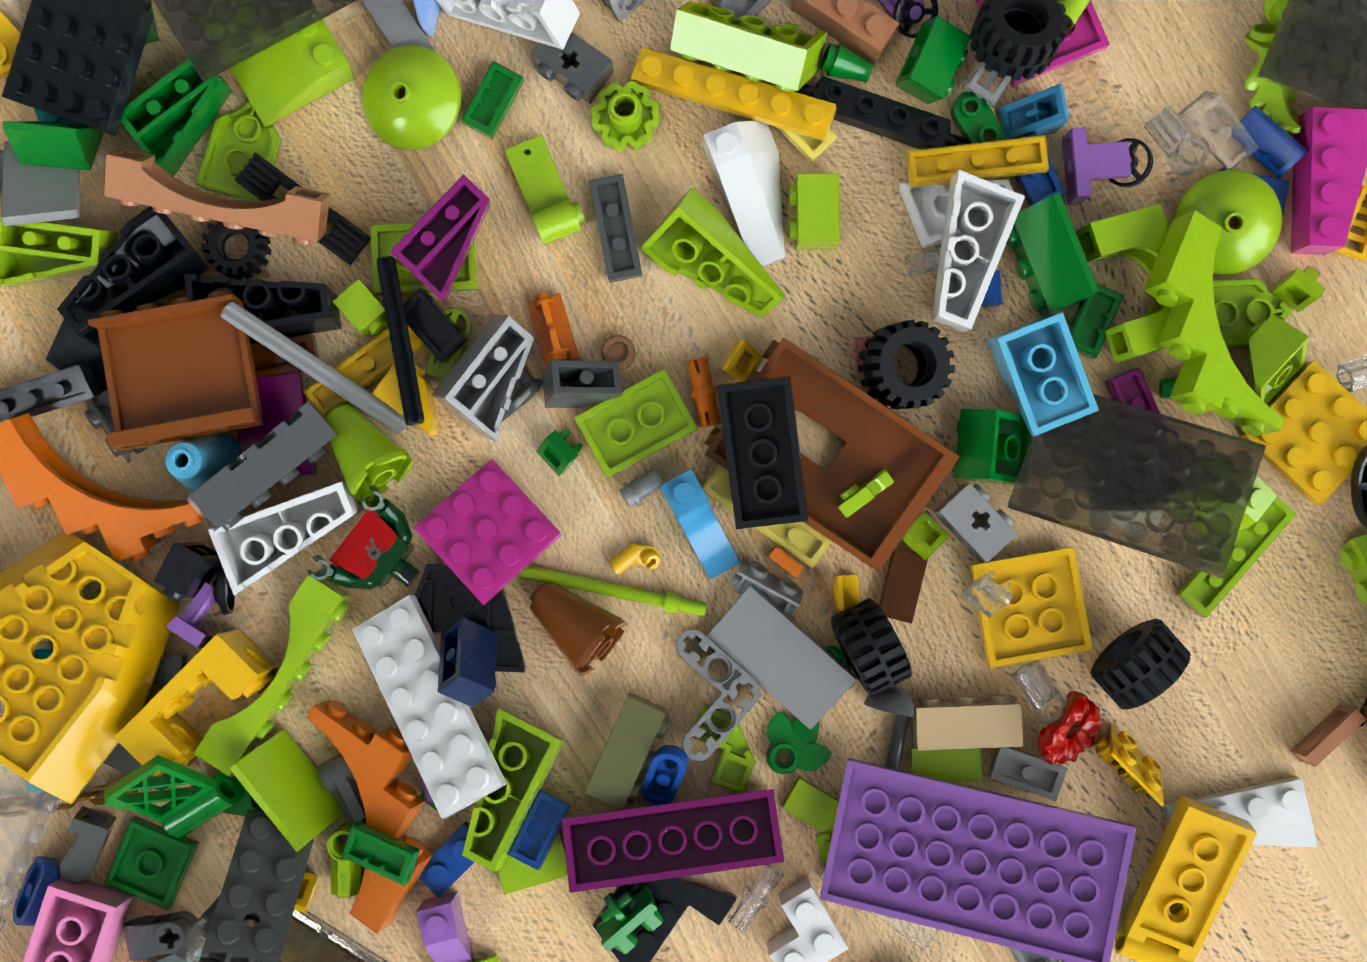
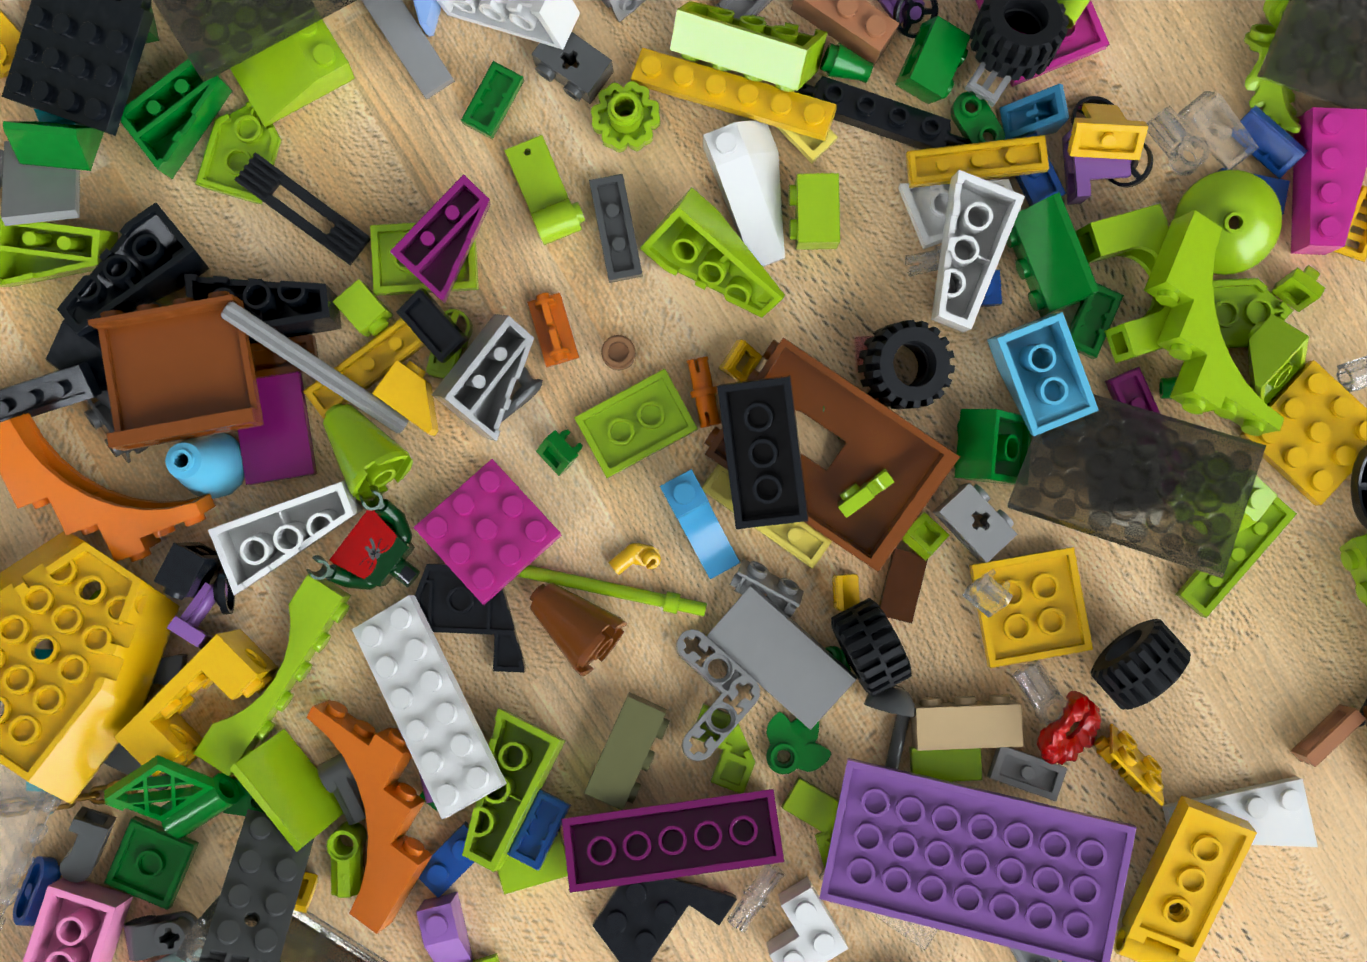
(138, 179): nougat arch -> none
(235, 267): black tyre -> none
(261, 467): dark grey wedge -> none
(380, 853): green plate -> none
(400, 341): black axle -> none
(429, 103): lime dish -> none
(467, 662): dark blue brick -> none
(580, 383): dark grey slope -> none
(624, 916): green hips -> none
(641, 487): light grey pin -> none
(664, 775): blue plate -> none
(785, 561): orange tile -> none
(1105, 131): none -> yellow piece

